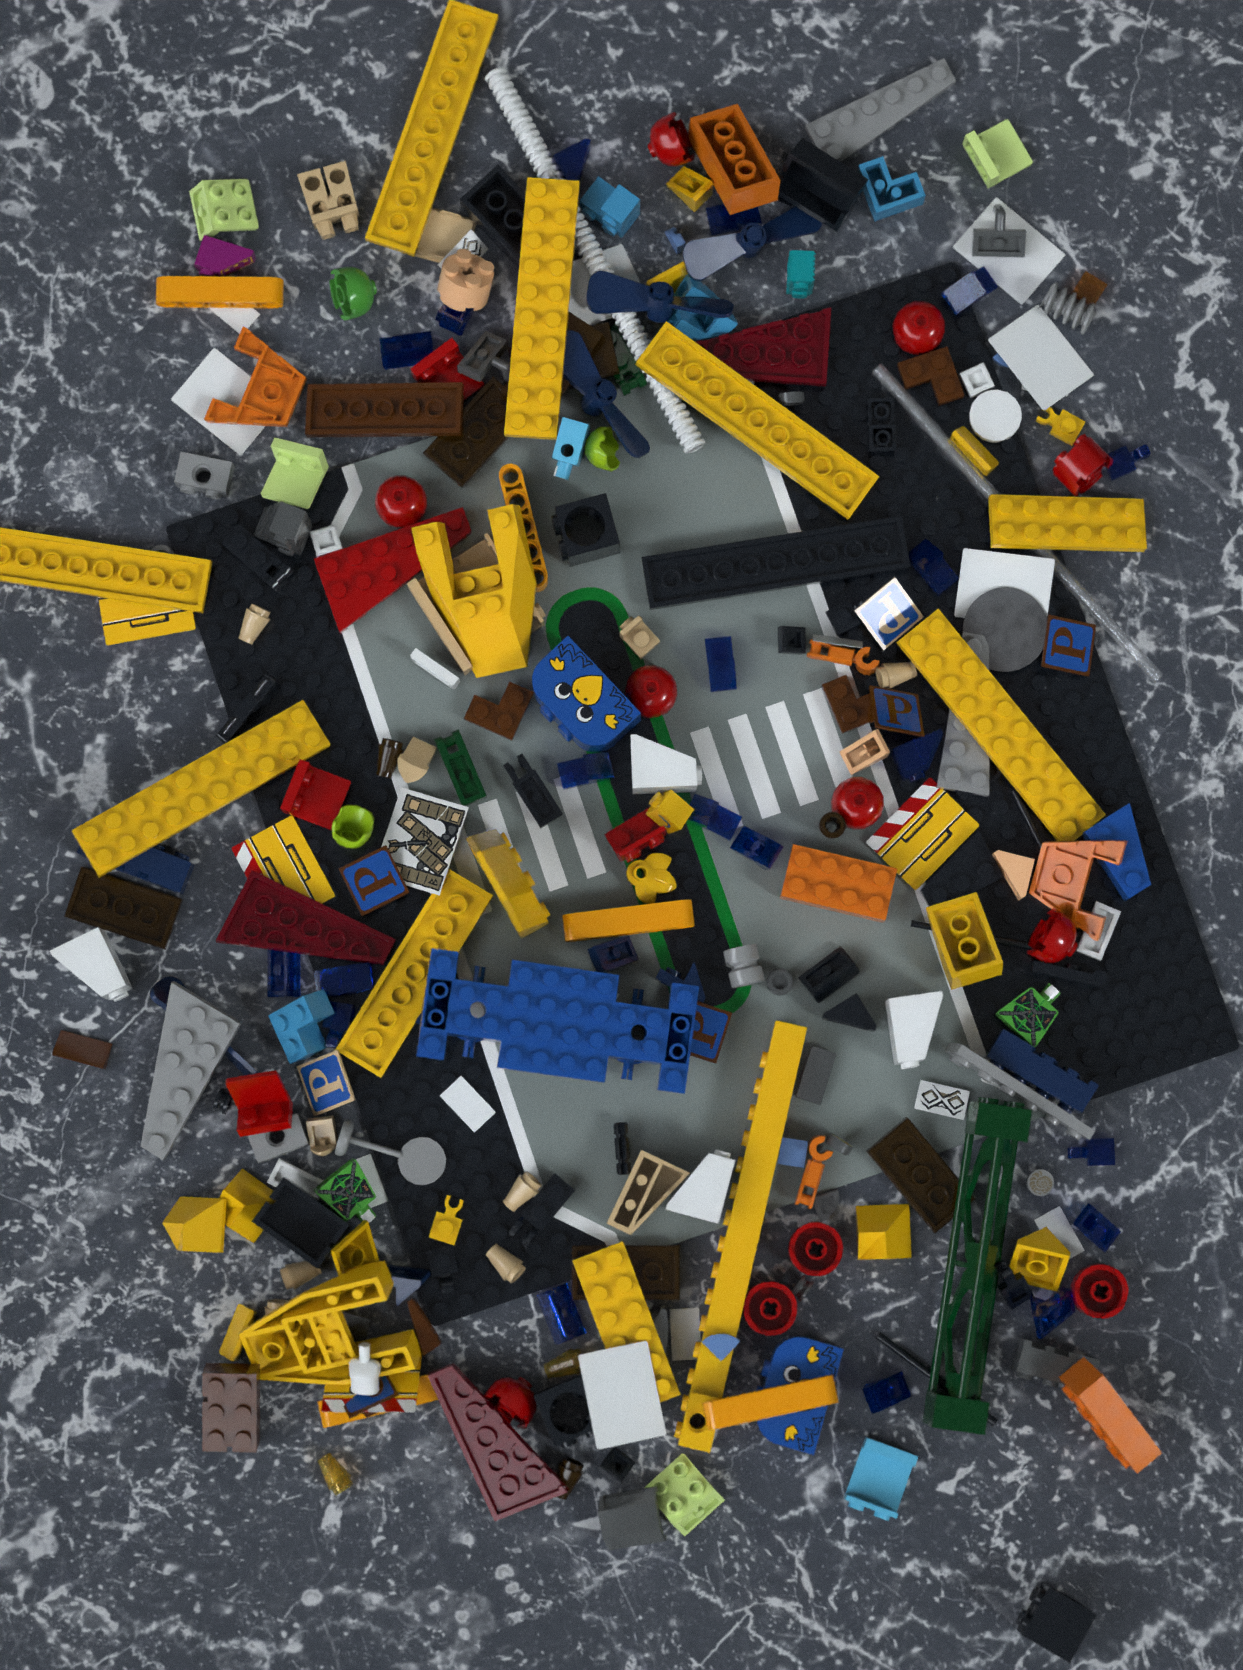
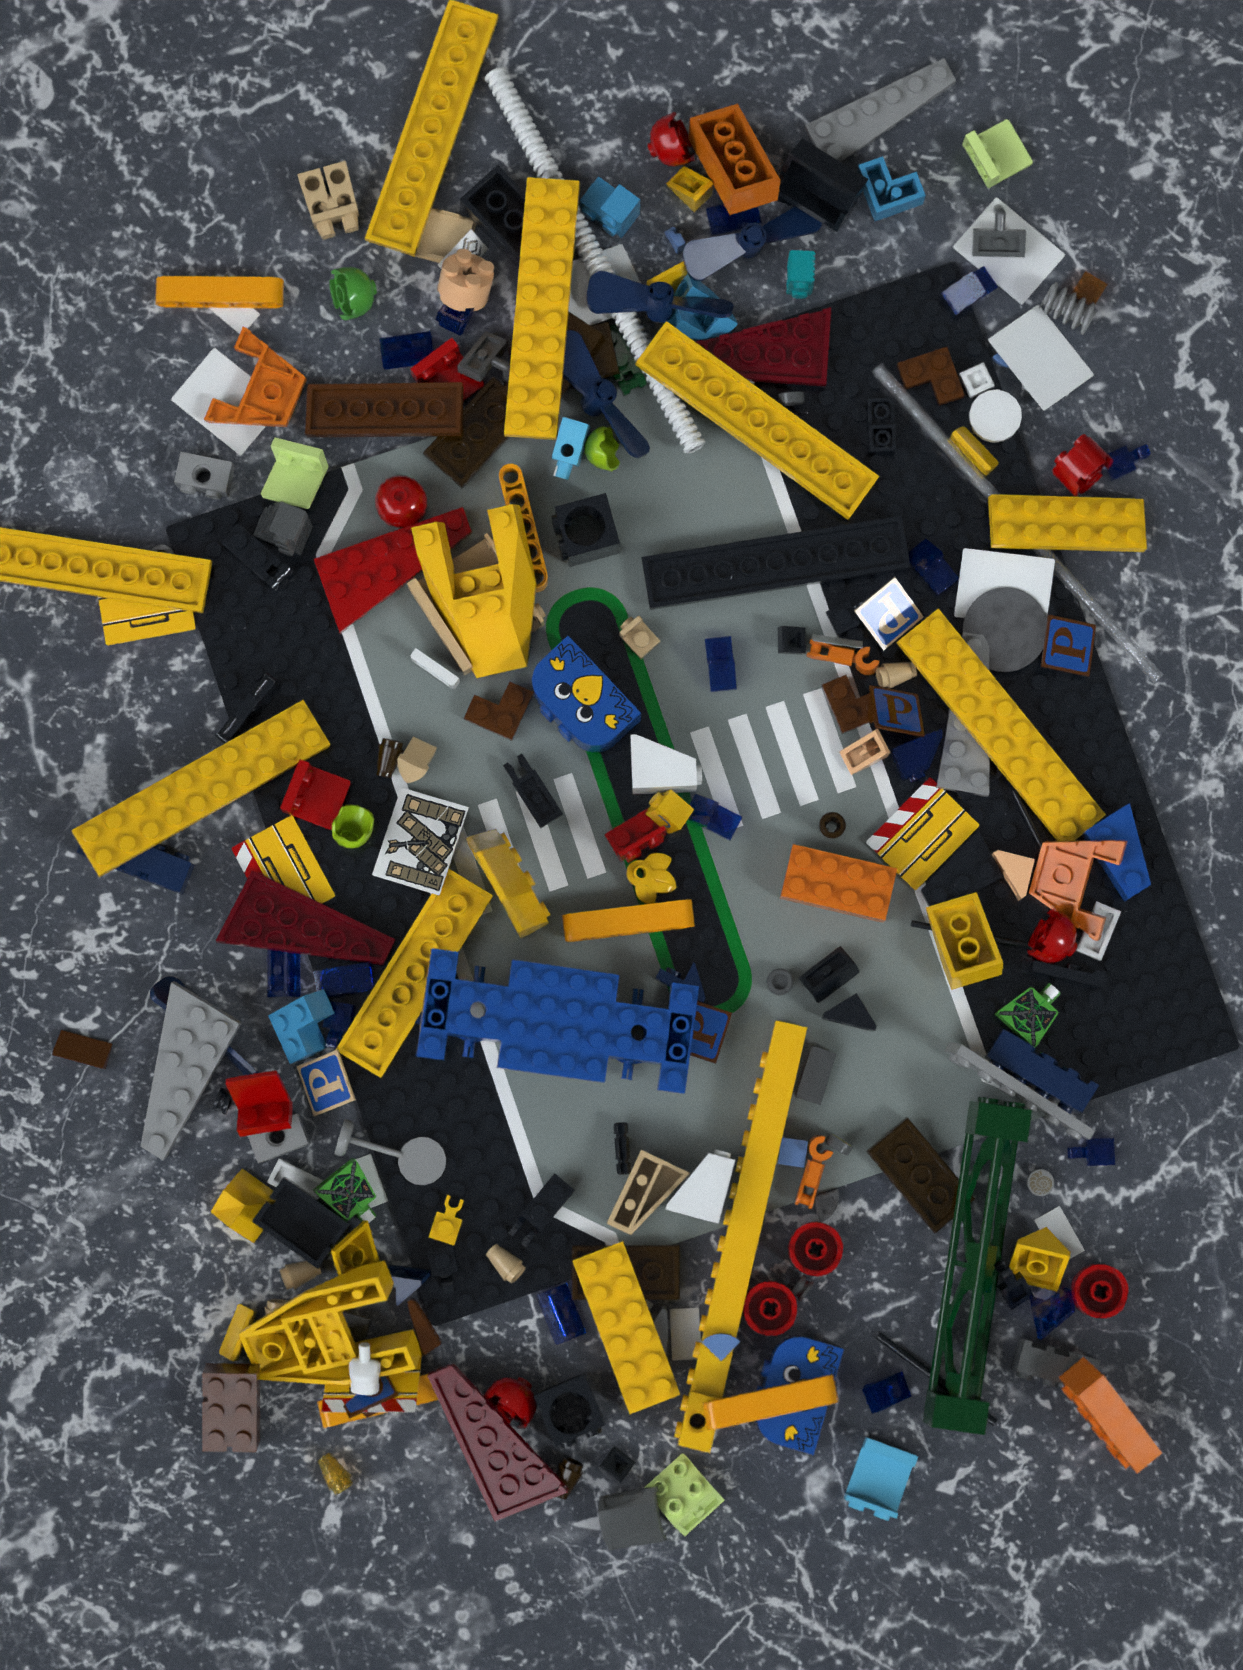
(95, 963): white slope -> none
(123, 908): dark brown tile -> none
(197, 1224): yellow slope -> none
(221, 258): magenta slope -> none
(223, 206): yellowish green bracket -> none
(253, 623): tan cone -> none
(322, 1135): tan plate -> none
(326, 540): white tile -> none
(374, 880): piece -> none
(461, 769): dark green plate -> none
(467, 1104): white sticker -> none
(523, 1189): tan cone -> none
(563, 1364): clear yellow cone -> none
(573, 160): clear blue slope -> none
(585, 770): clear blue slope -> none
(613, 954): dark blue slope -> none
(622, 1395): white sticker -> none
(651, 690): red cylinder -> none
(743, 965): light grey wheel -> none
(756, 847): clear blue slope -> none
(858, 802): red cylinder -> none
(883, 1231): yellow slope -> none
(911, 1026): white slope -> none
(918, 327): red cylinder -> none
(942, 1099): white sticker -> none
(1055, 1621): black brick -> none
(1064, 426): yellow plate -> none
(1096, 1228): clear blue slope -> none

